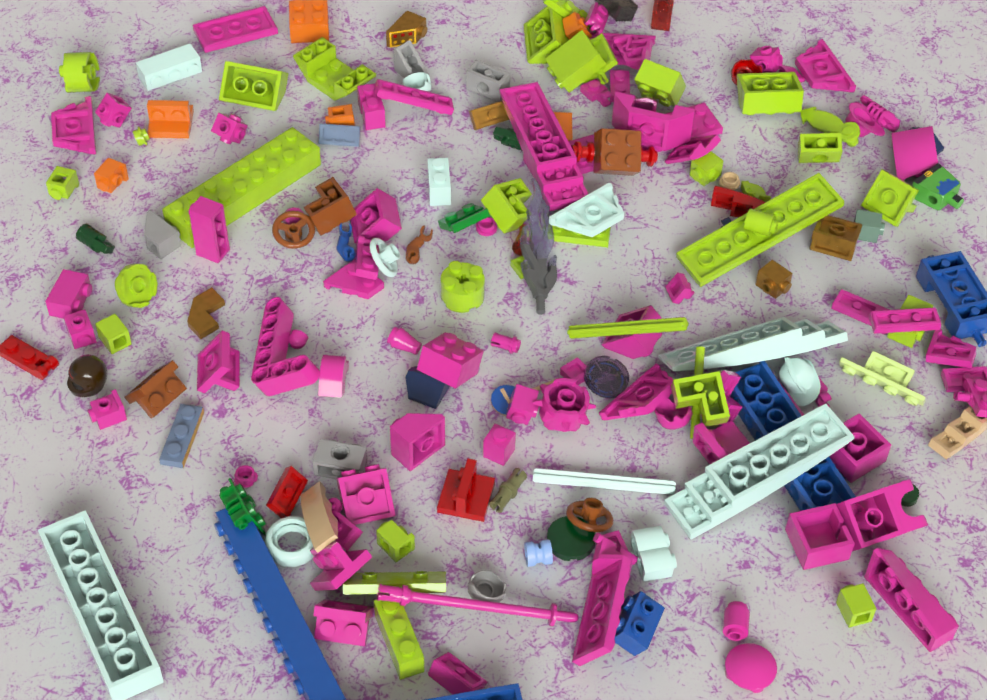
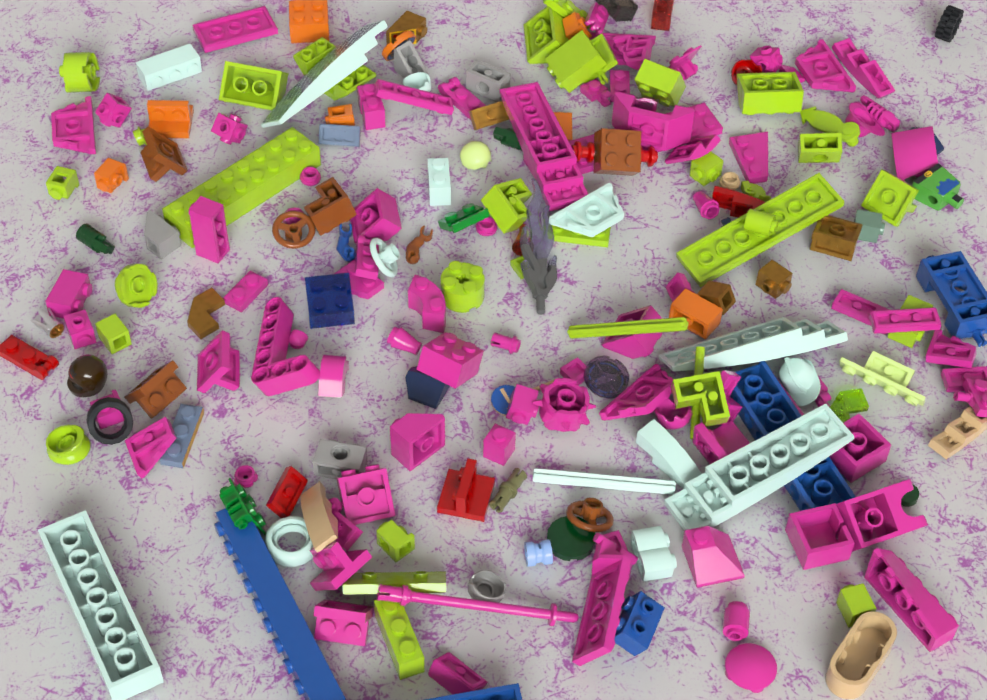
(53, 327): none -> flat silver piece
(67, 444): none -> lime piece
(109, 438): none -> black tyre
(150, 445): none -> dark pink wing
(161, 155): none -> dark orange bracket
(245, 291): none -> dark pink plate
(310, 176): none -> dark pink plate
(327, 73): none -> light aqua slope
(329, 300): none -> clear blue piece
(388, 51): none -> orange tile
(428, 302): none -> dark pink brick
(461, 97): none -> dark pink plate
(475, 155): none -> yellowish green hair
(667, 453): none -> light aqua slope
(684, 65): none -> dark pink hinge
(700, 313): none -> orange brick
(706, 205): none -> dark pink cone
(711, 556): none -> slope
(719, 294): none -> pearl gold brick
(752, 155): none -> dark pink wing
(849, 402): none -> clear neon green tile
(860, 655): none -> tan plant
(863, 70): none -> dark pink slope
(949, 23): none -> black tyre

